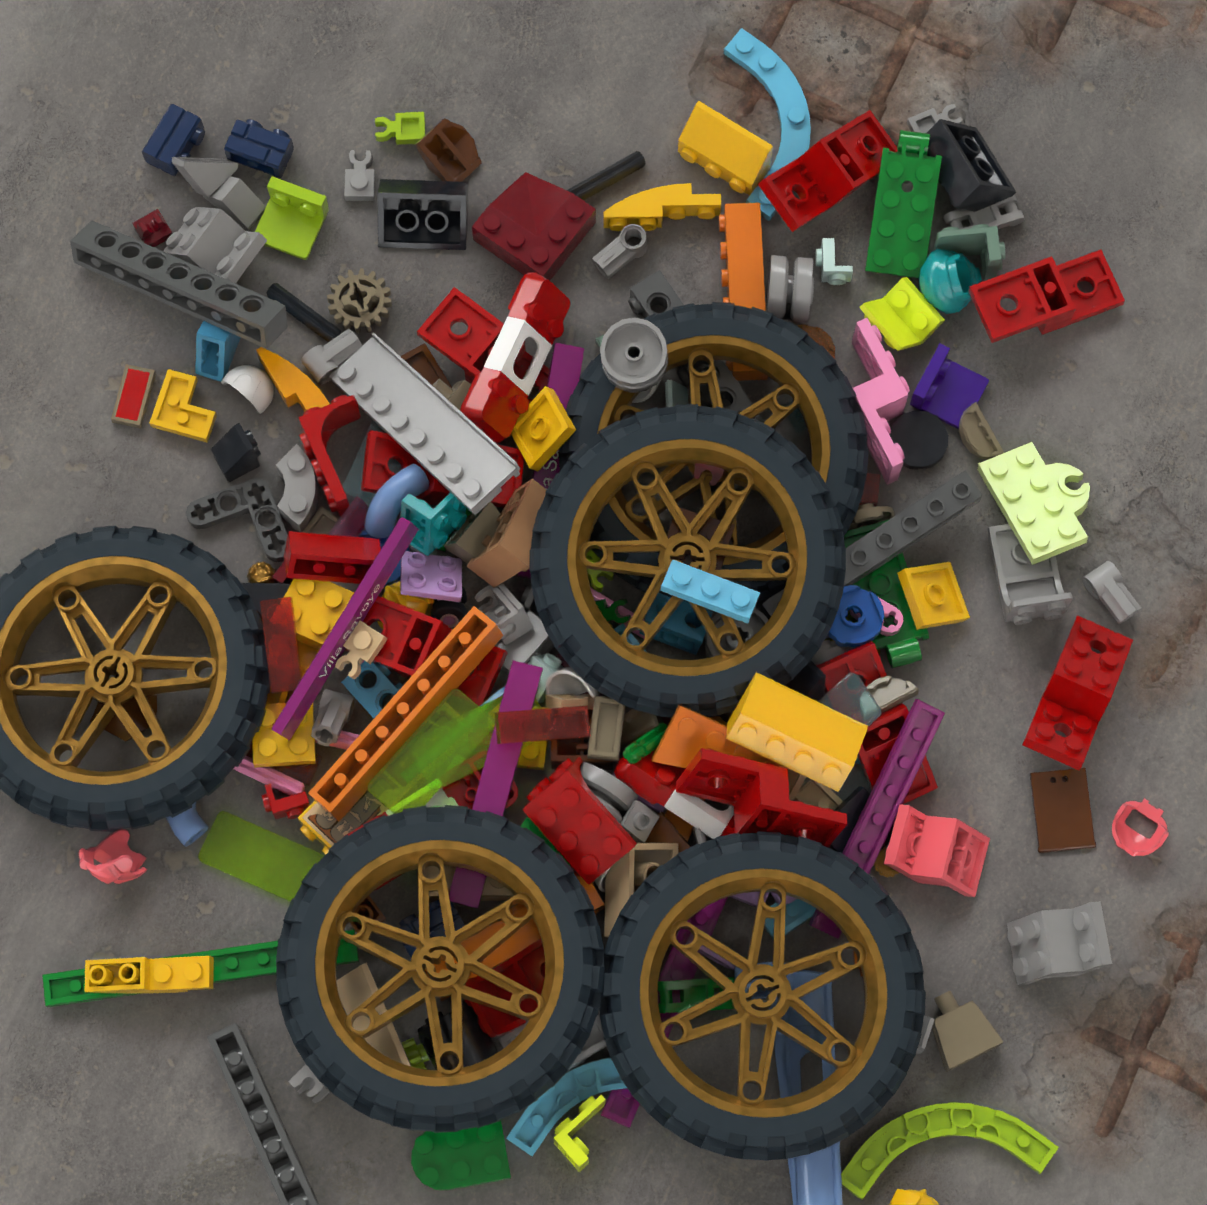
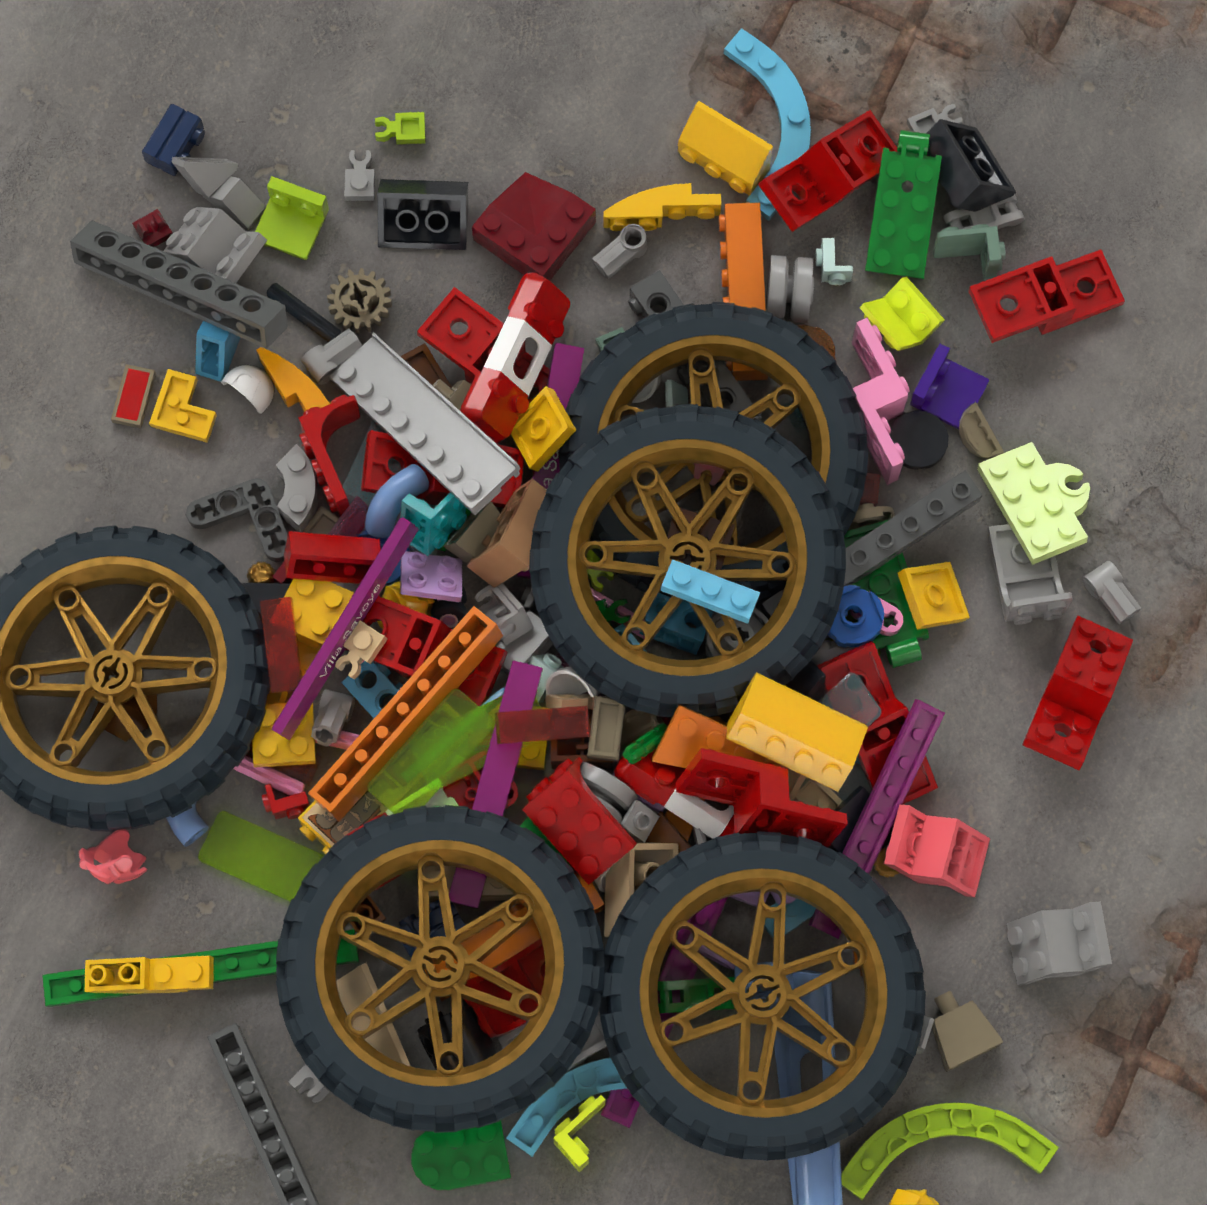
(236, 453): black slope -> none
(259, 147): dark blue brick -> none
(415, 1053): lime plate -> none
(449, 151): reddish brown slope -> none
(609, 176): black axle -> none
(627, 338): light grey wheel -> none
(891, 692): plate -> none
(946, 280): teal helmet -> none
(1062, 810): reddish brown container -> none
(1131, 840): coral helmet -> none

